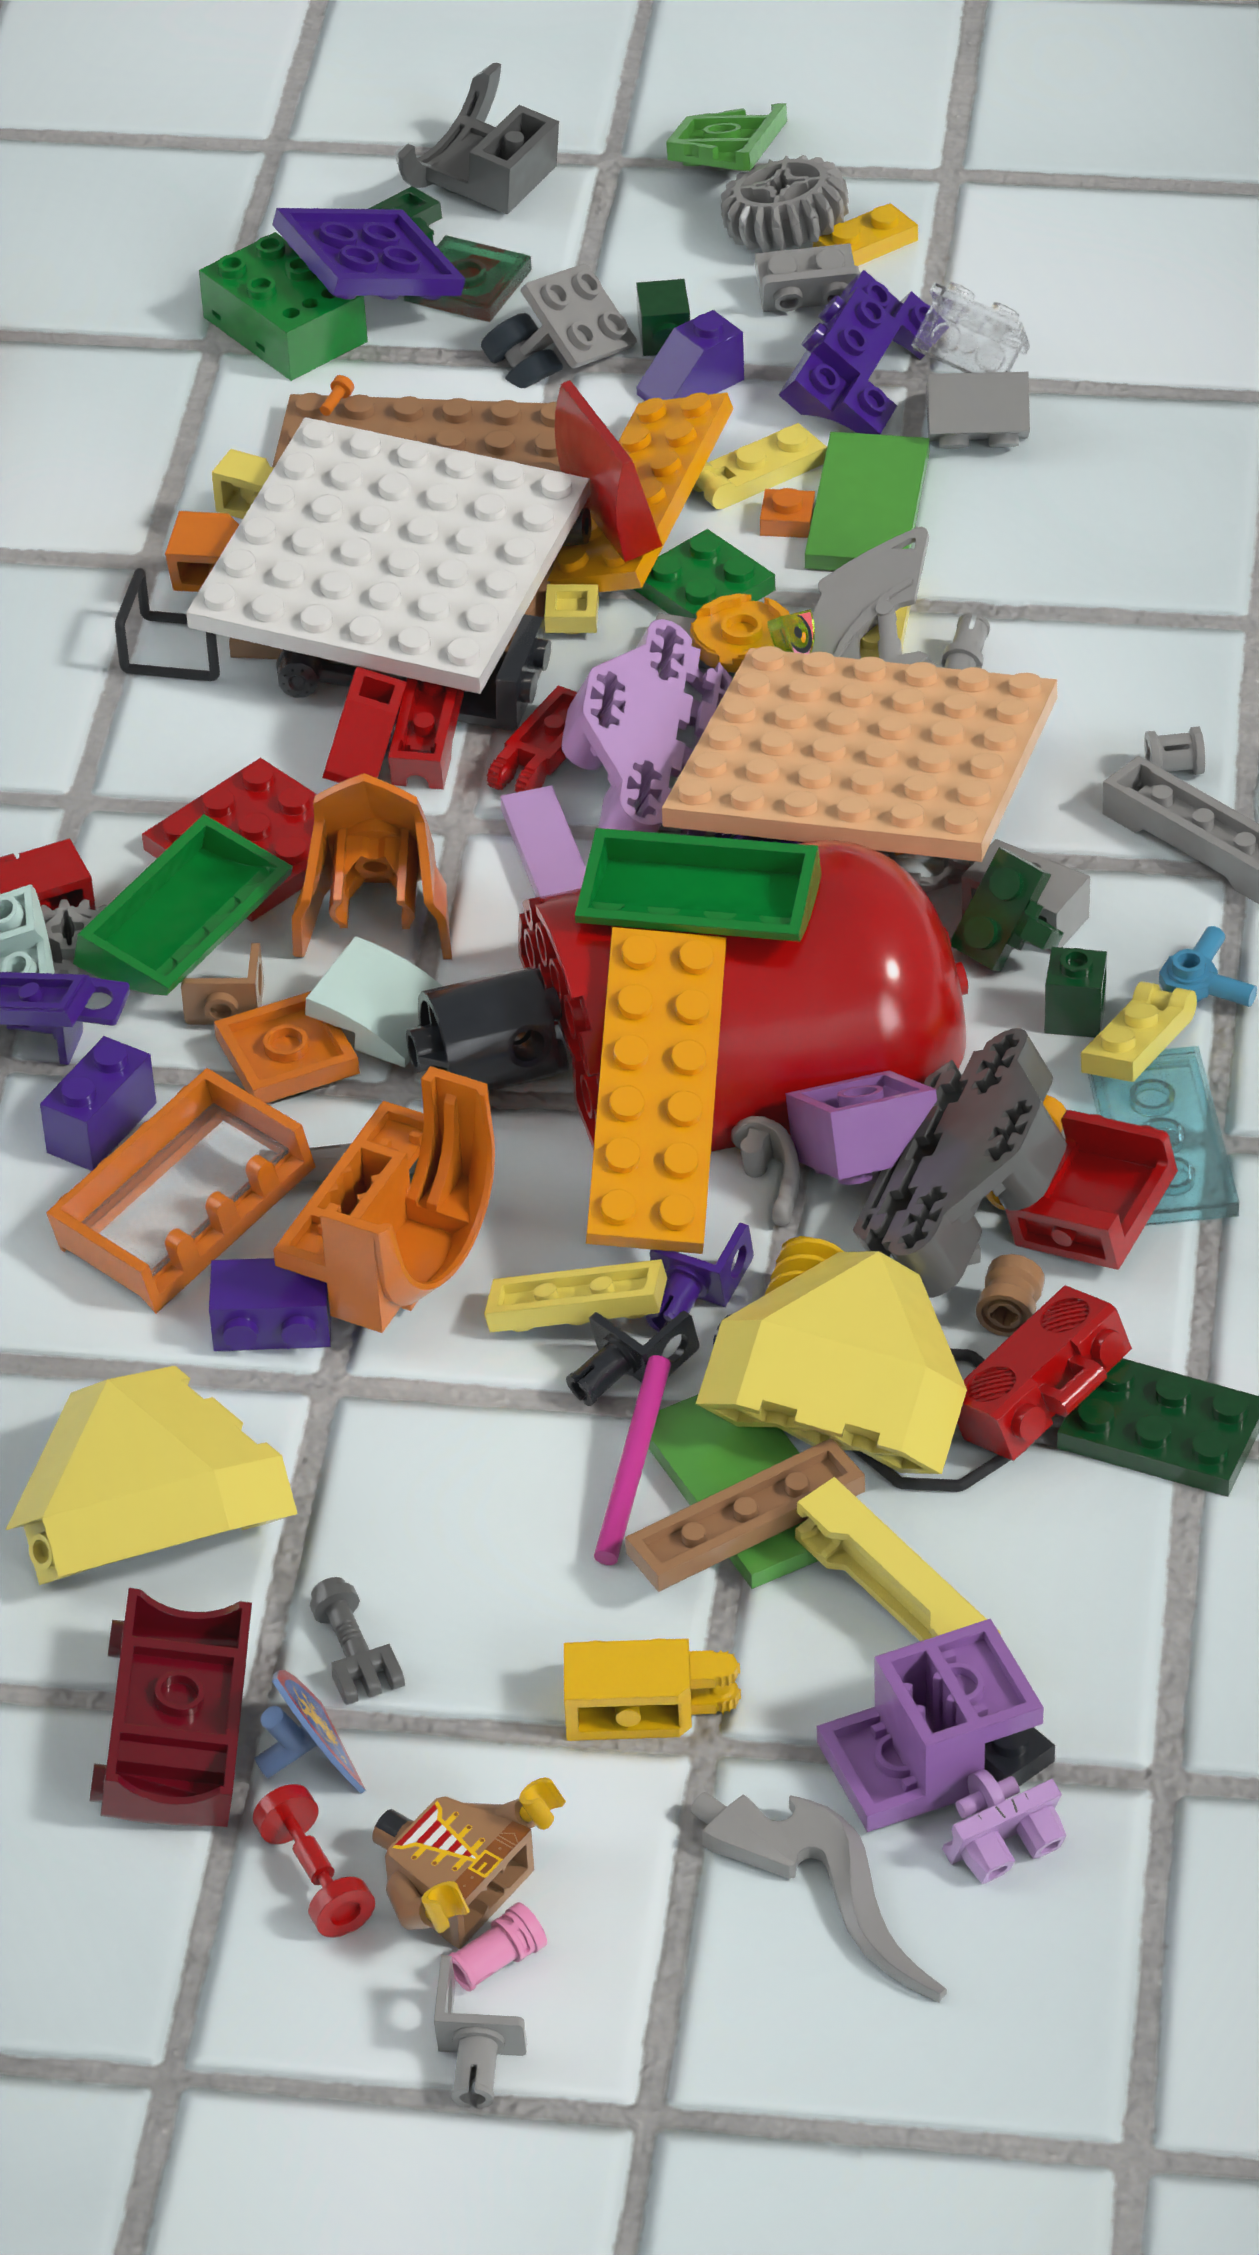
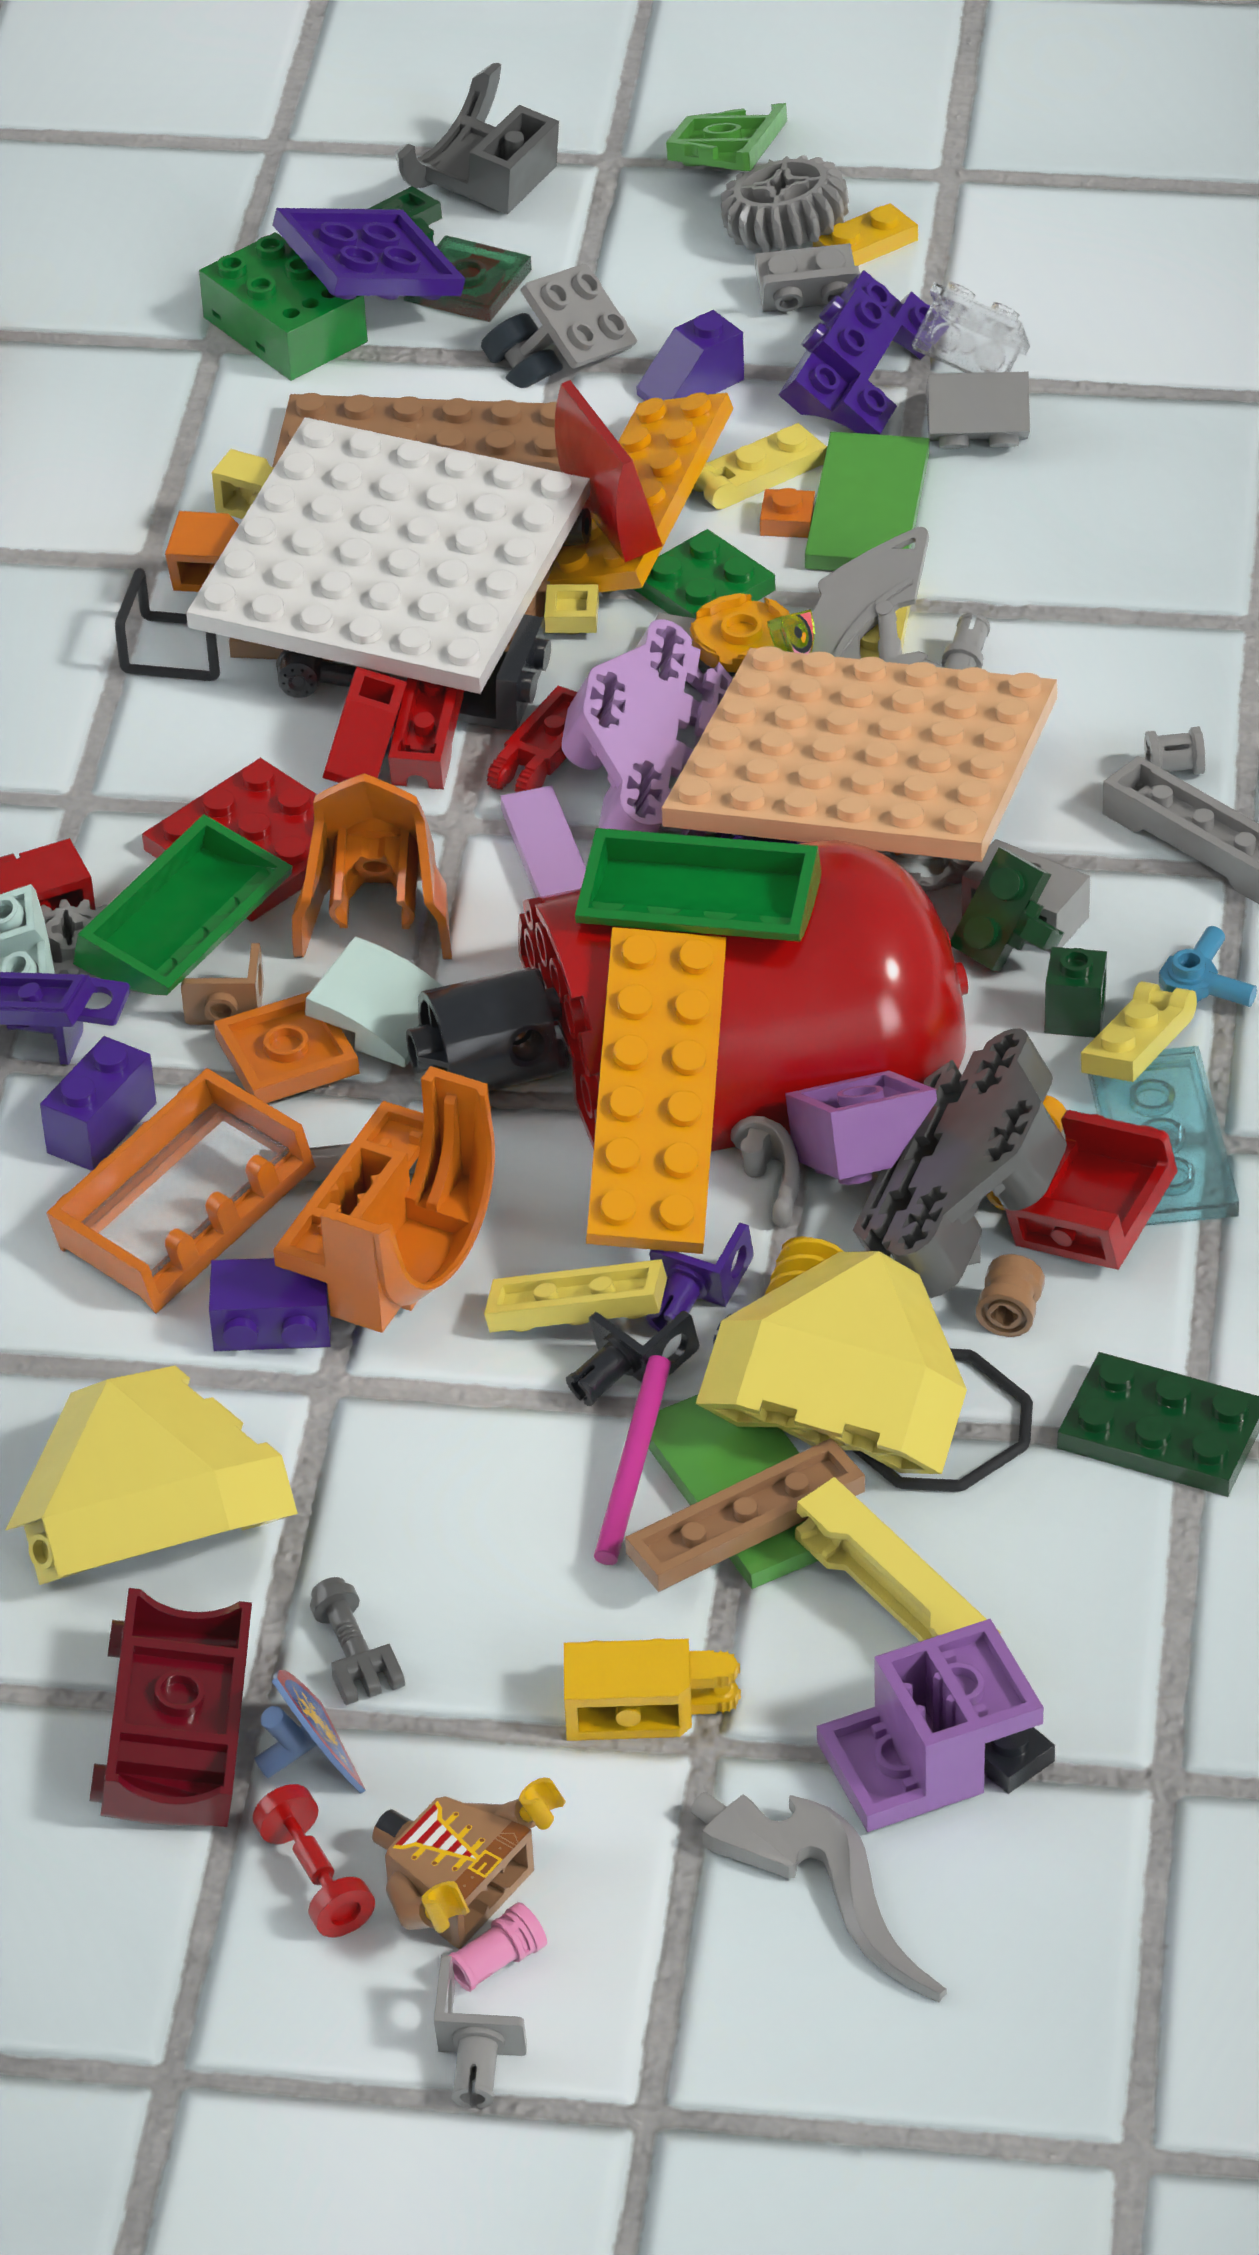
(341, 388): orange piece -> none
(660, 309): dark green brick -> none
(982, 1835): lavender hips -> none
(1041, 1372): red piece -> none

